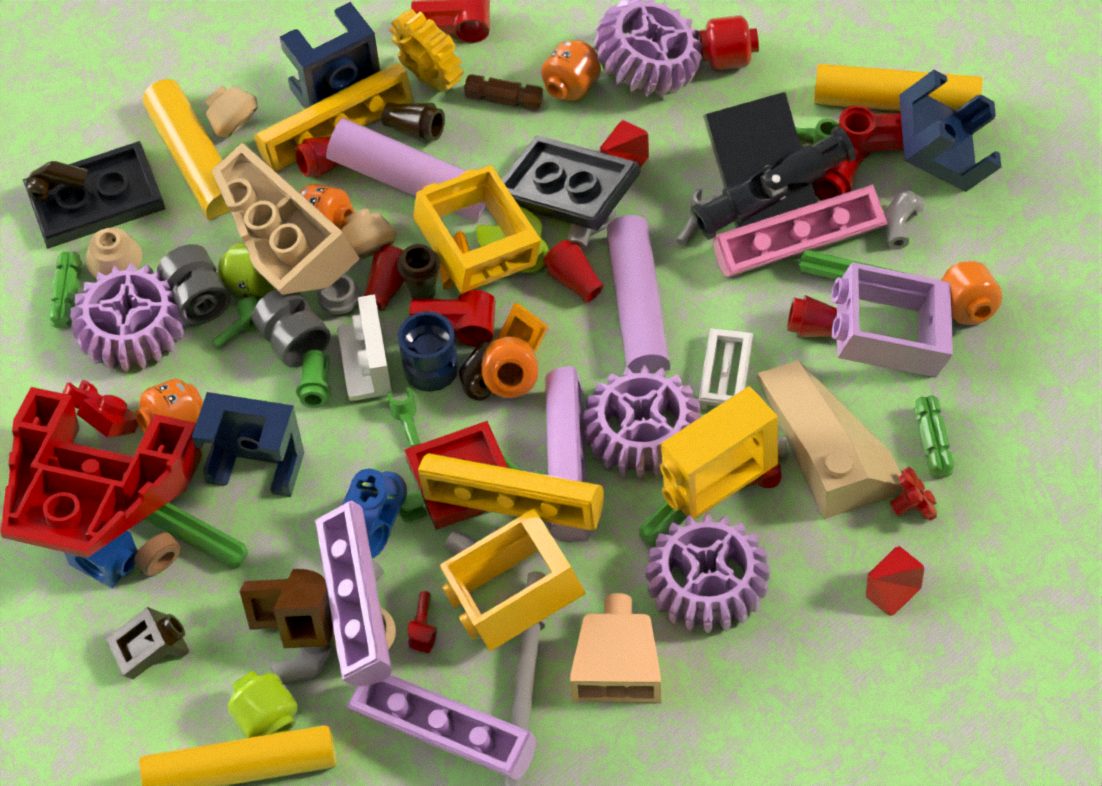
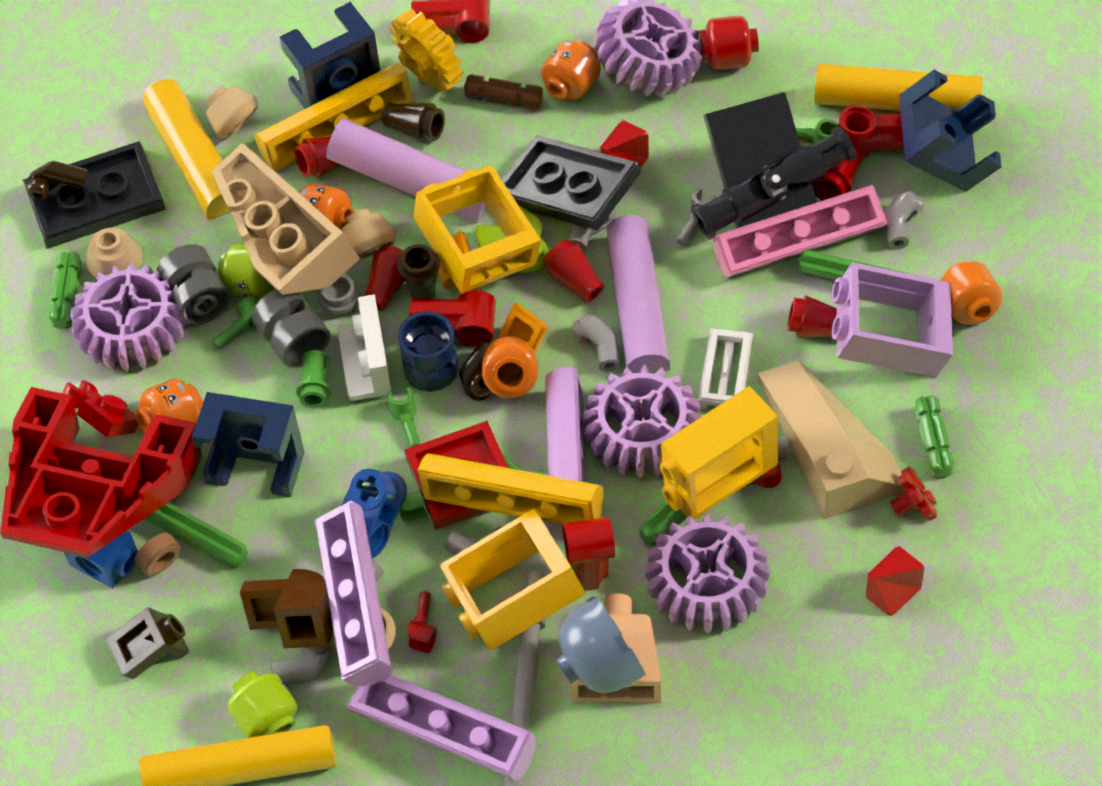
(588, 549): none -> red piece
(593, 329): none -> light grey arm
(596, 650): none -> sand blue cylinder

